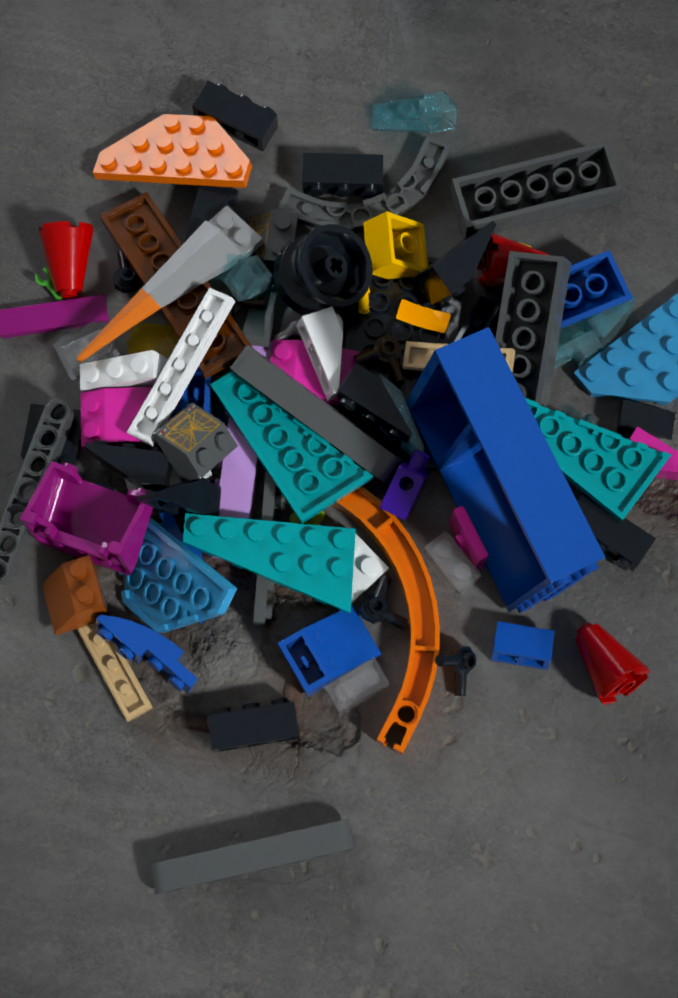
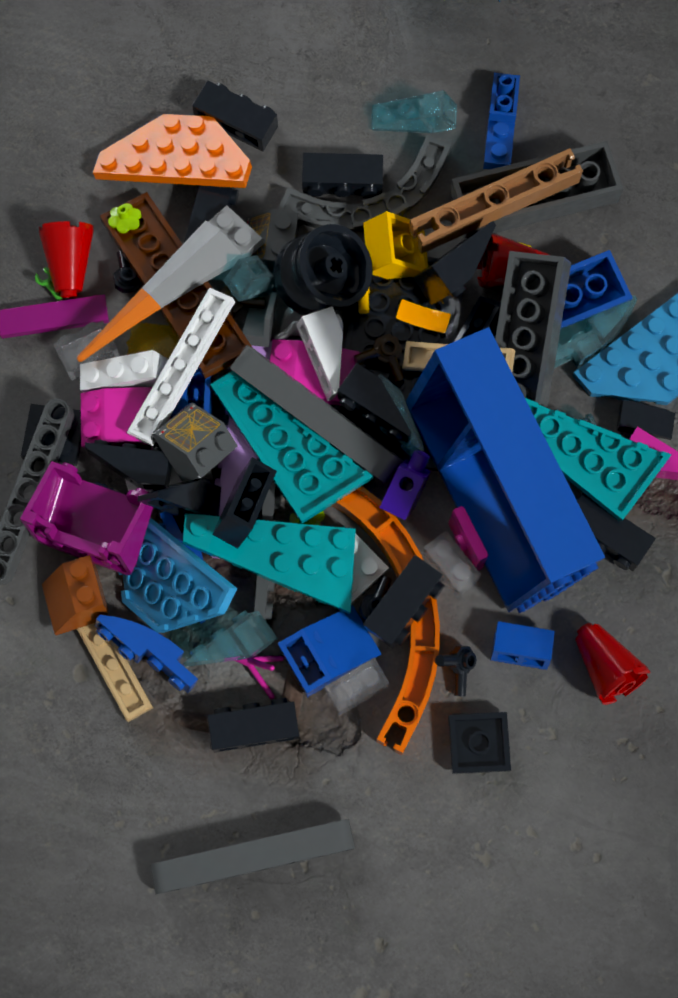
(124, 218): none -> lime plant
(240, 641): none -> clear light blue slope
(244, 503): none -> black brick
(259, 661): none -> dark pink plant
(405, 602): none -> black brick
(477, 210): none -> medium nougat piece
(479, 743): none -> black plate
(501, 121): none -> blue slope

